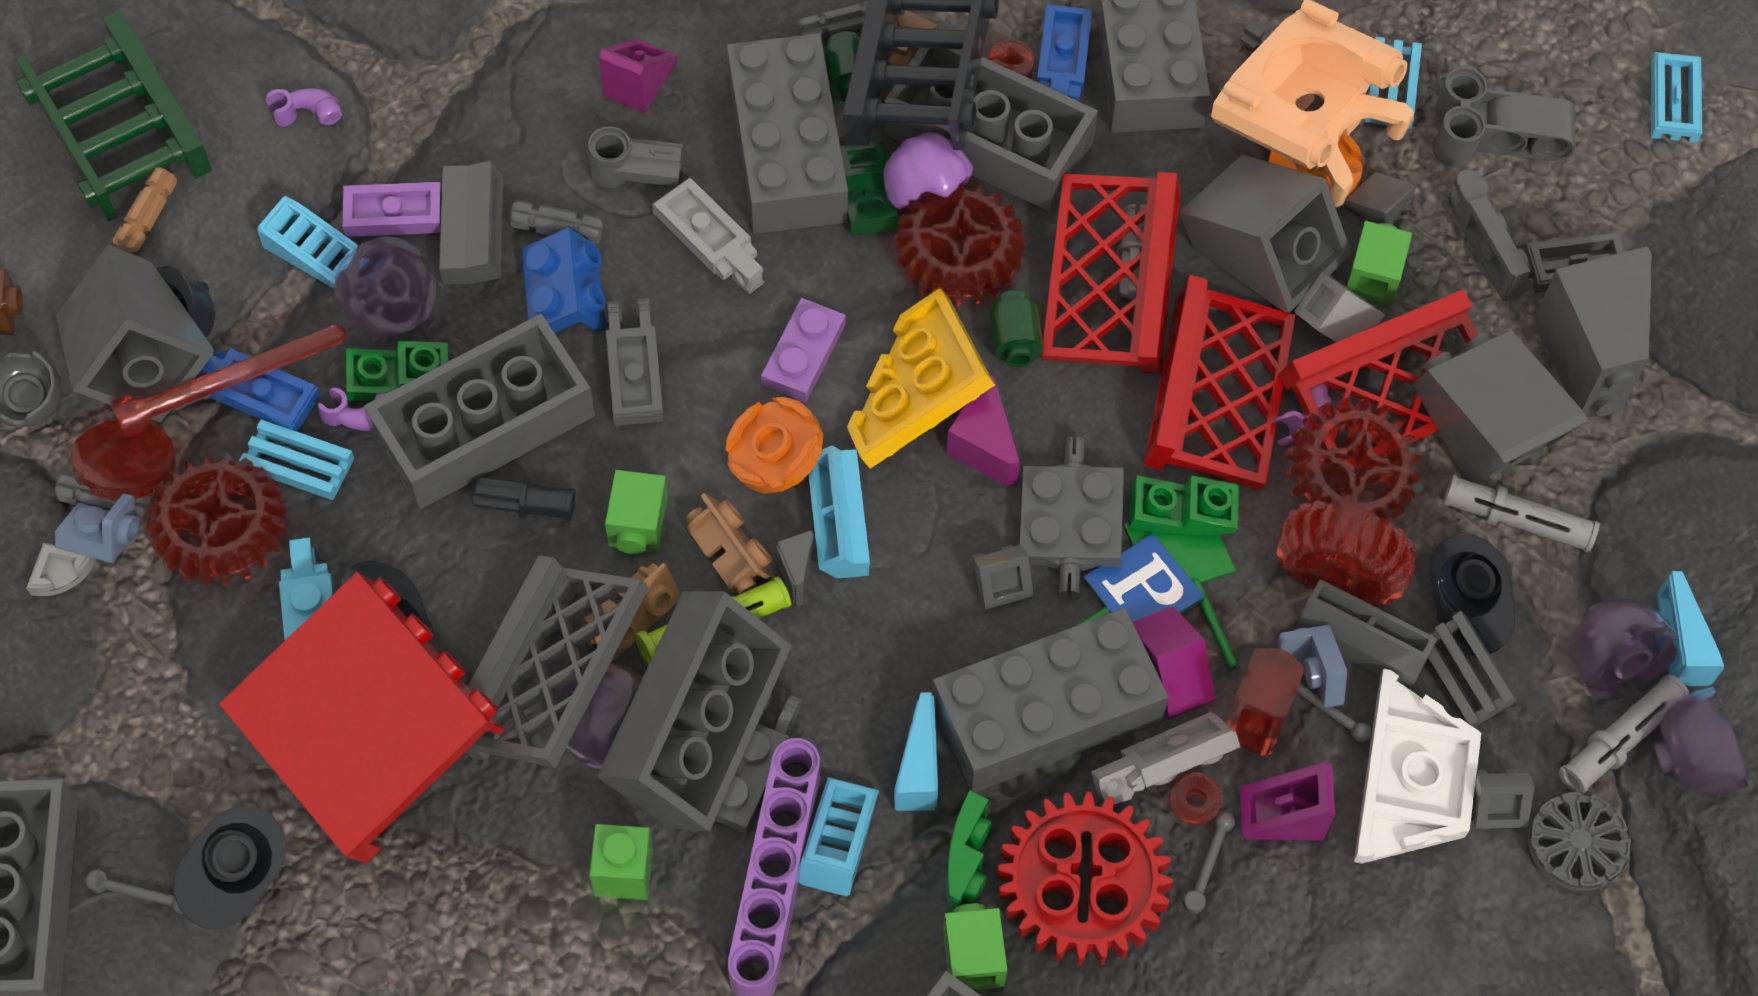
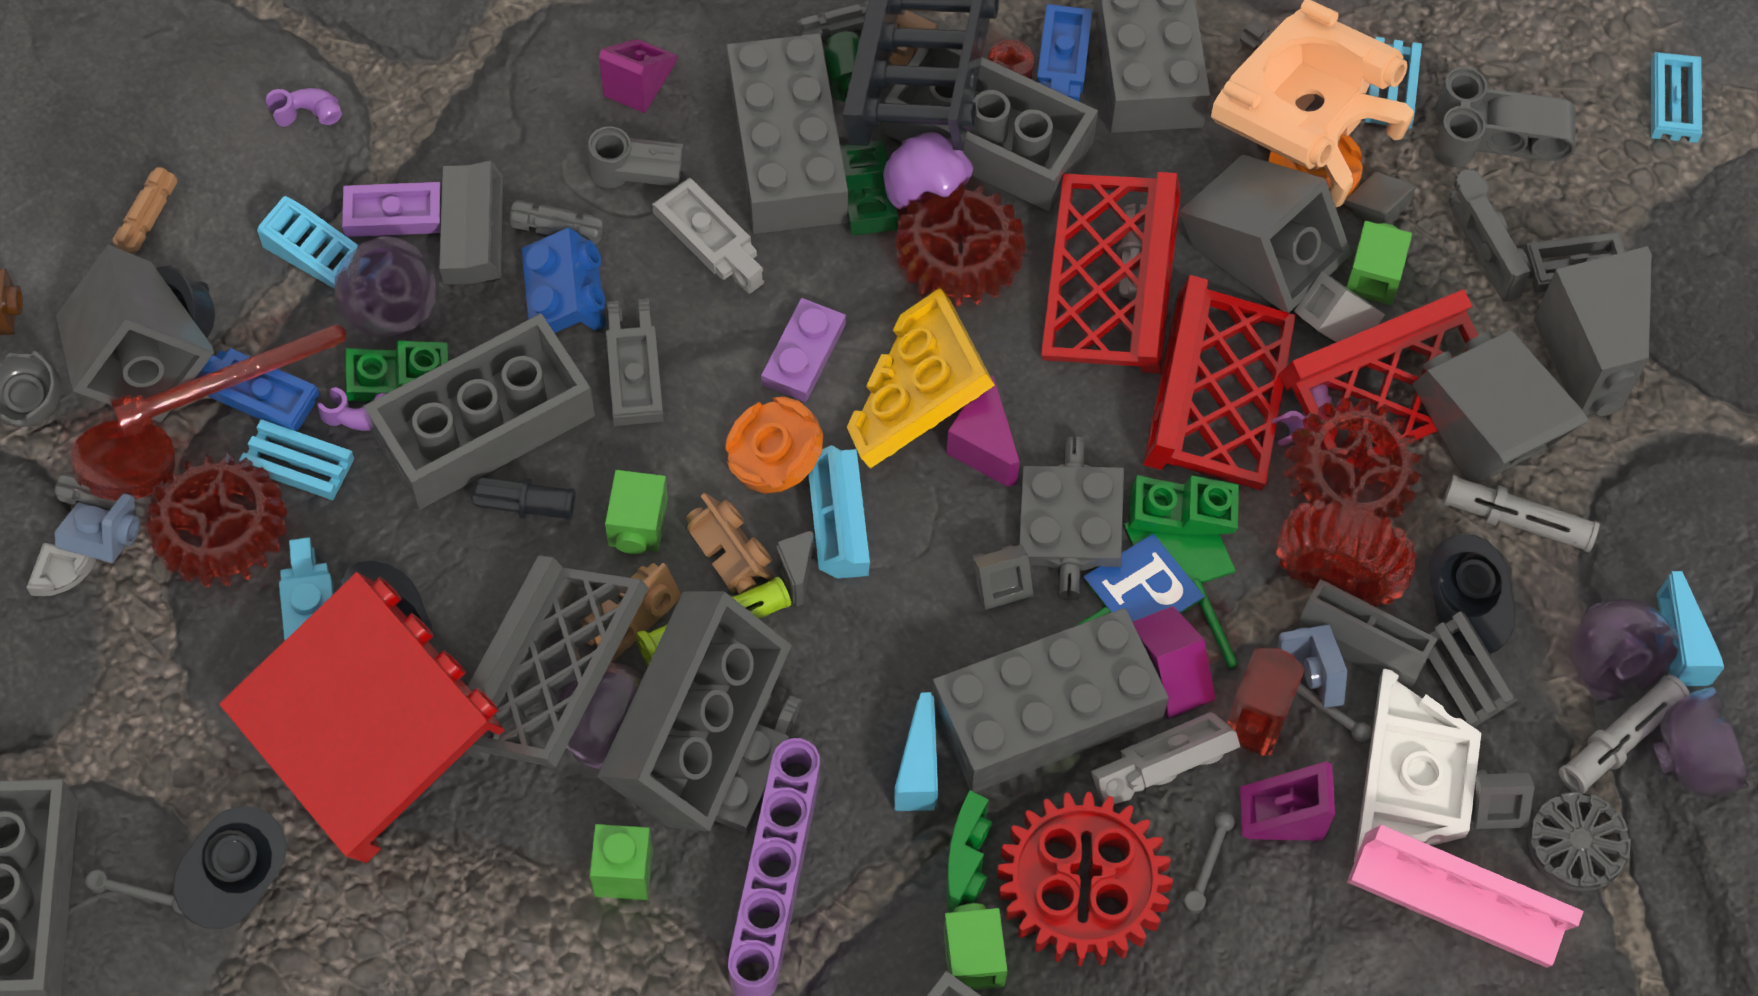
(138, 80): dark green fence -> none
(830, 867): medium azure slope -> none
(1016, 328): dark green brick -> none
(1196, 784): clear red plate -> none
(1462, 895): none -> bright pink fence

